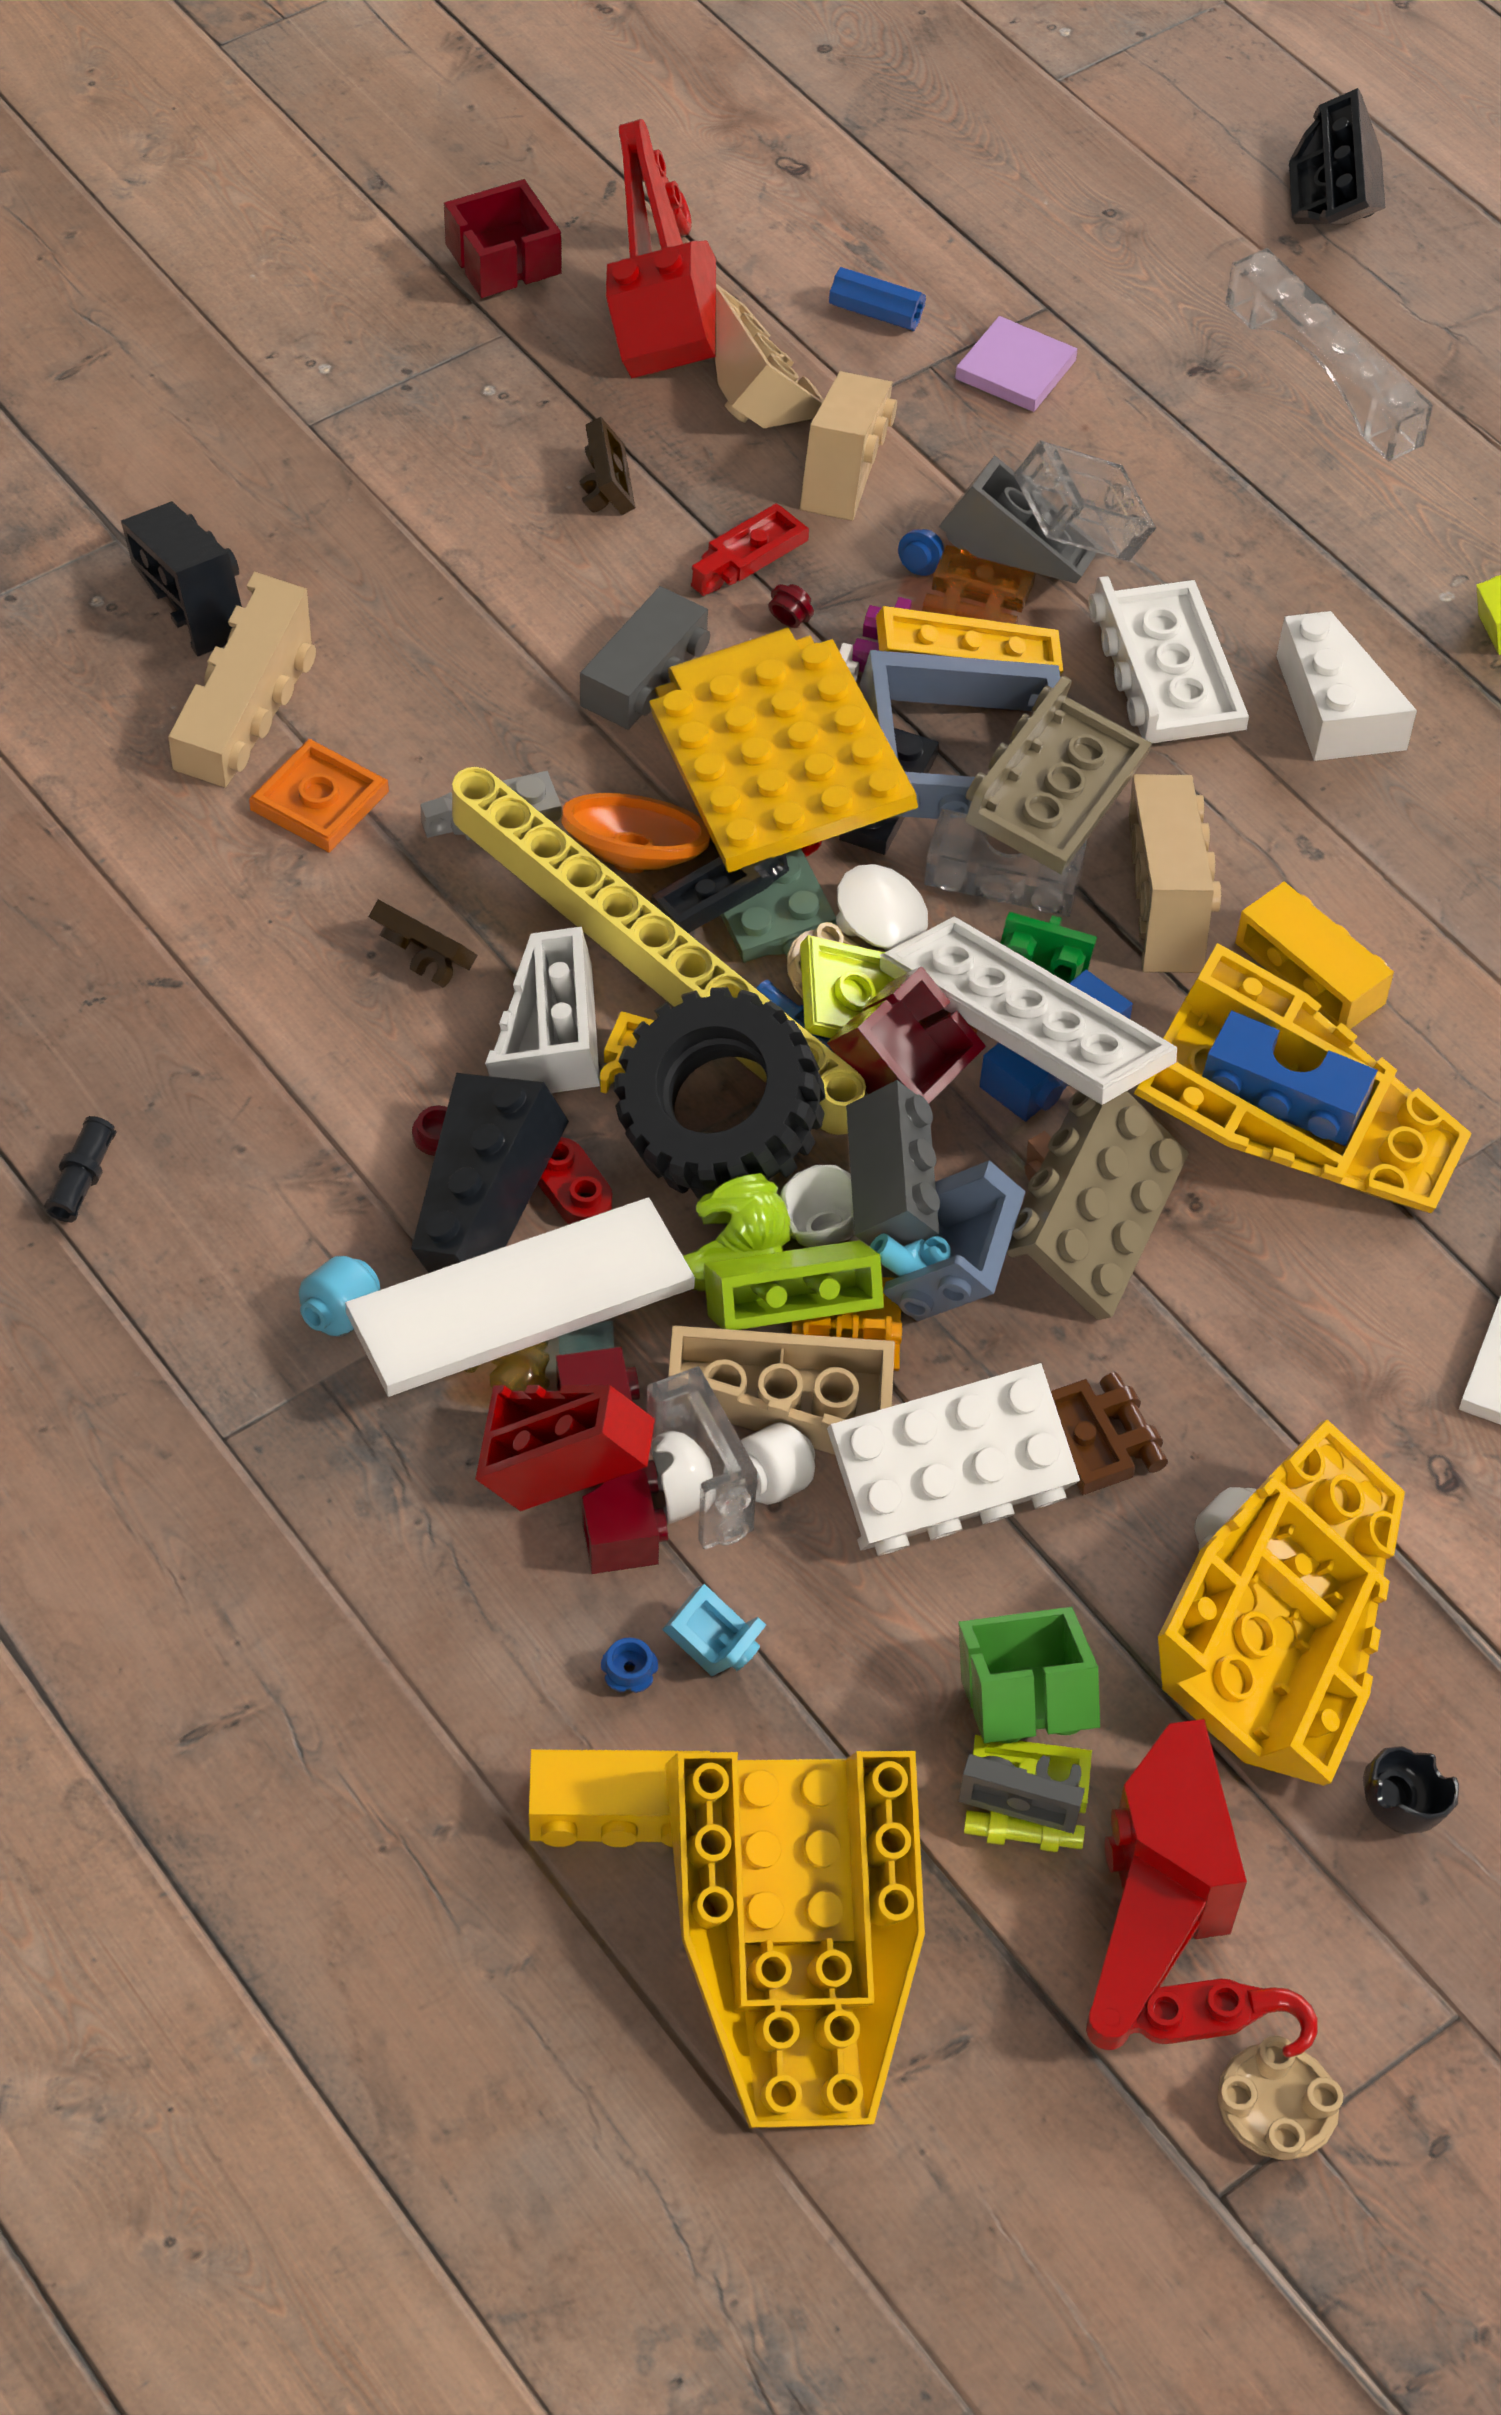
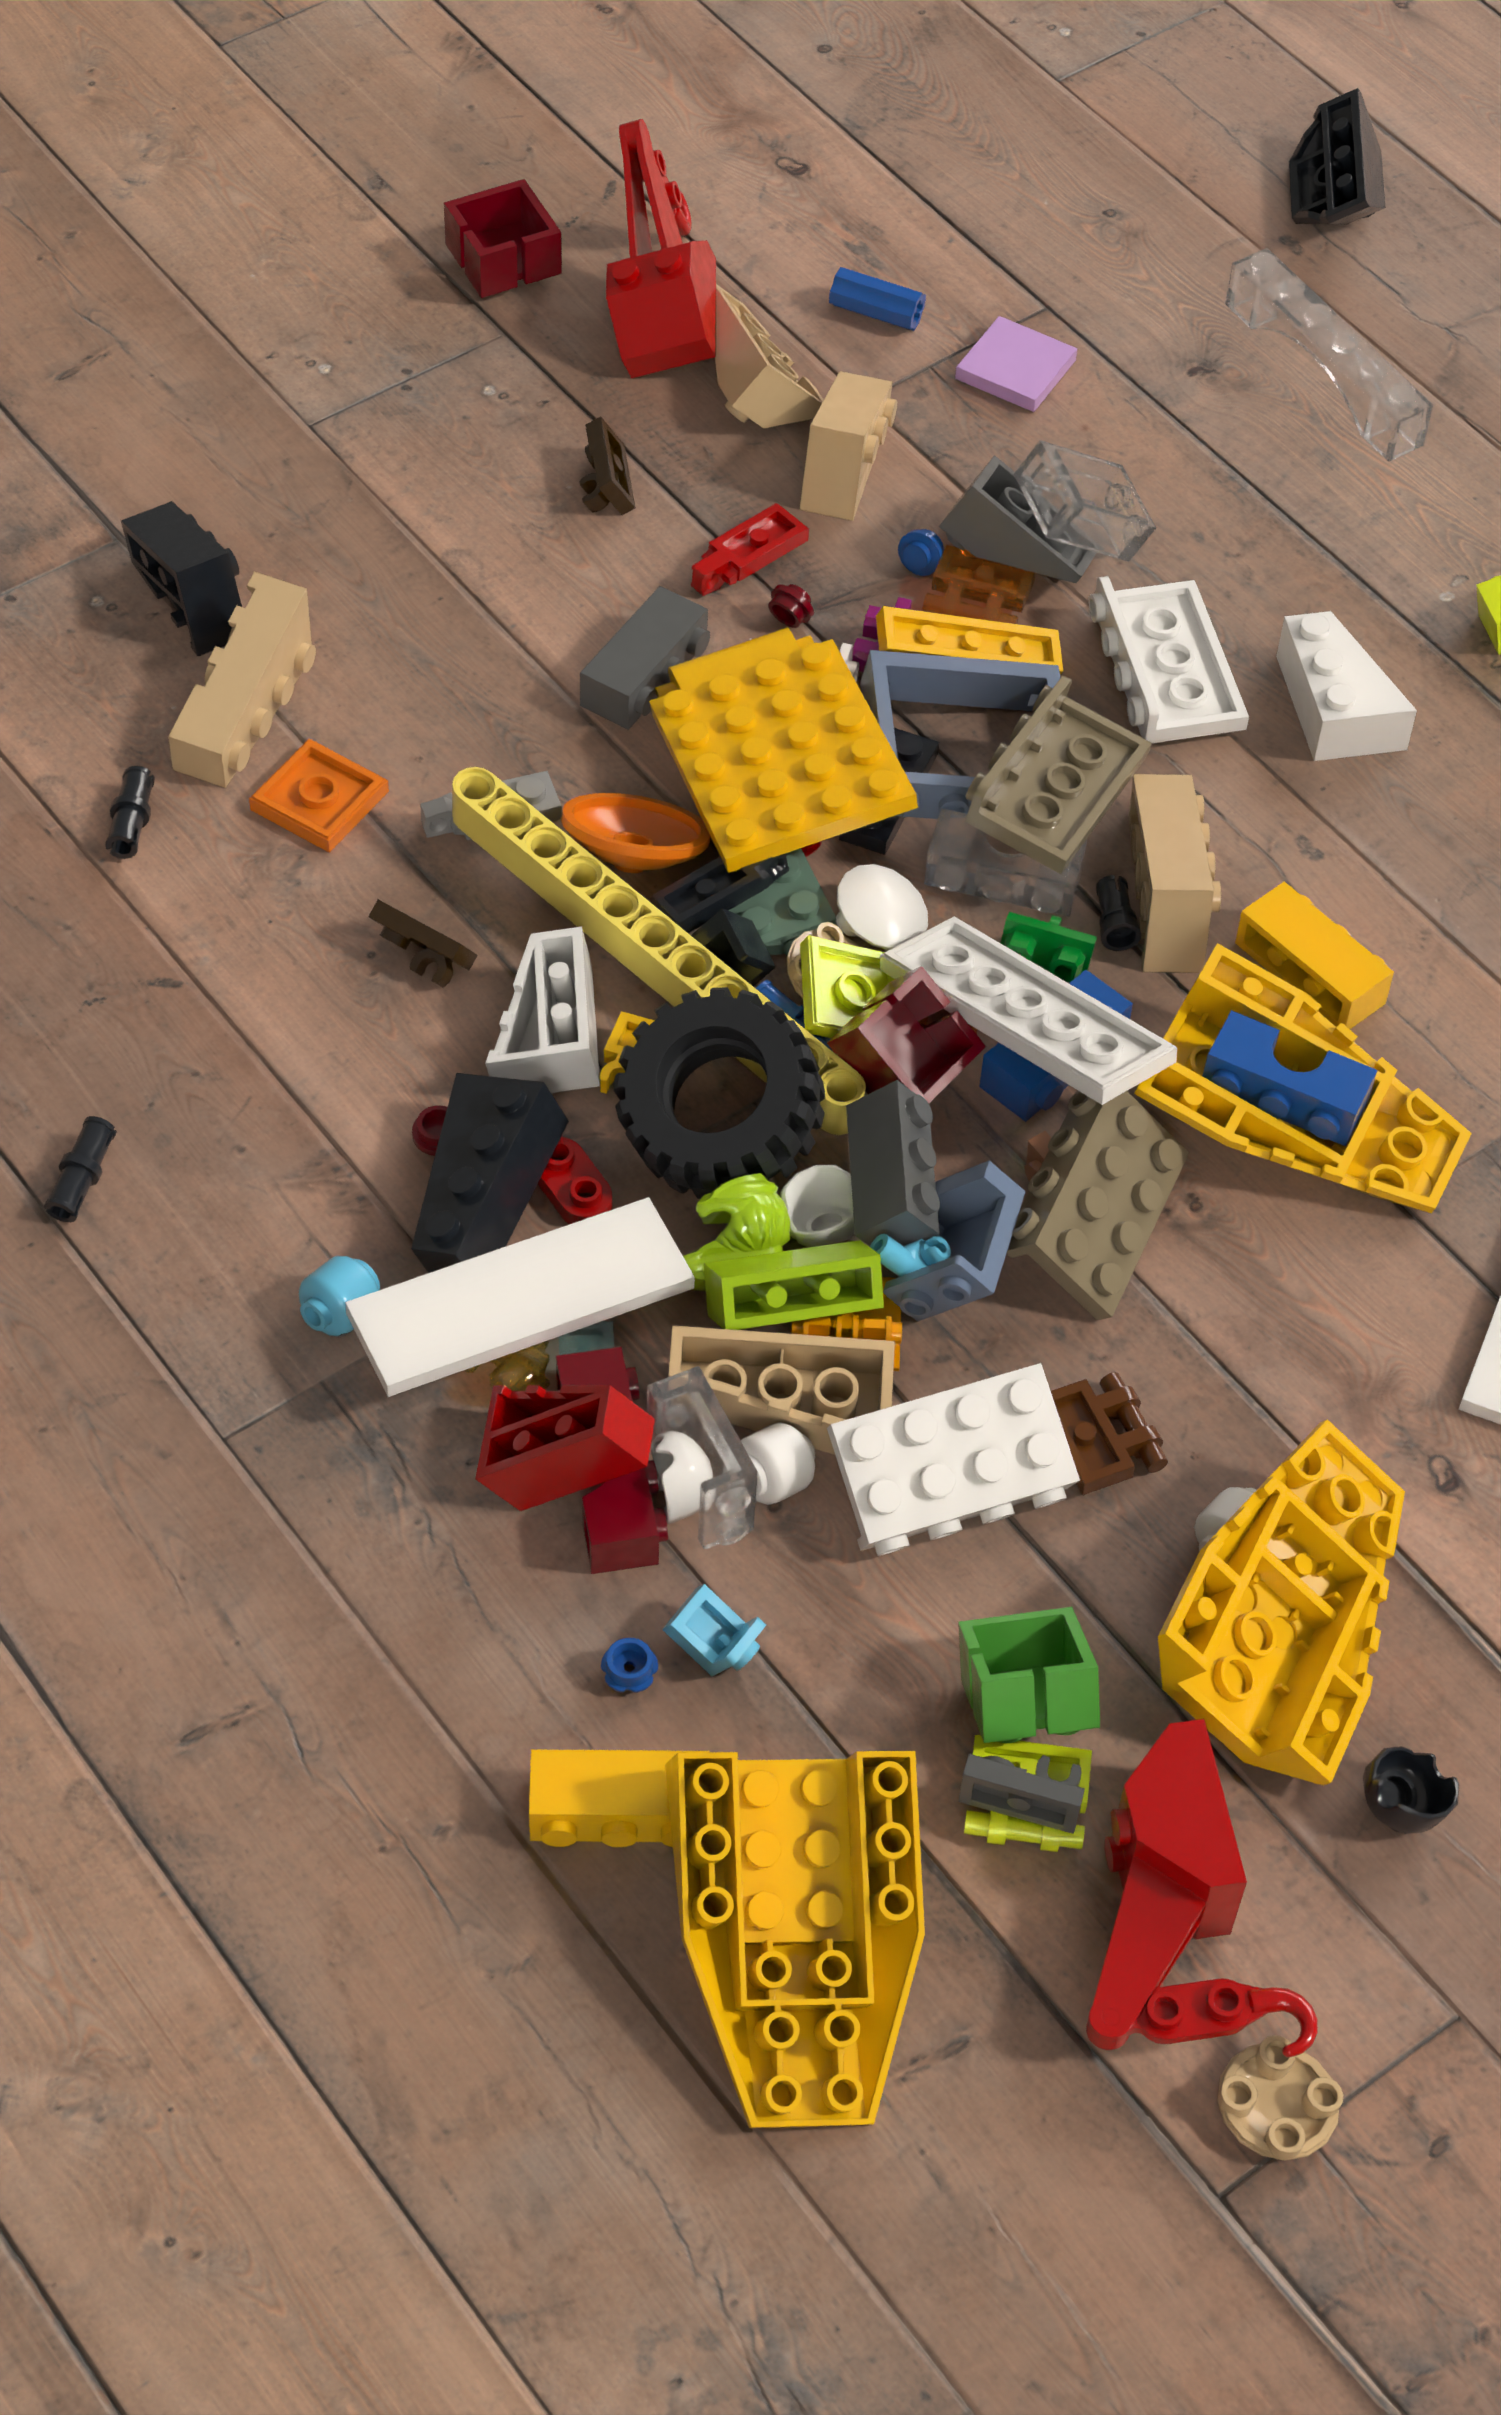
(130, 812): none -> black pin
(736, 944): none -> black panel
(1118, 921): none -> black pin

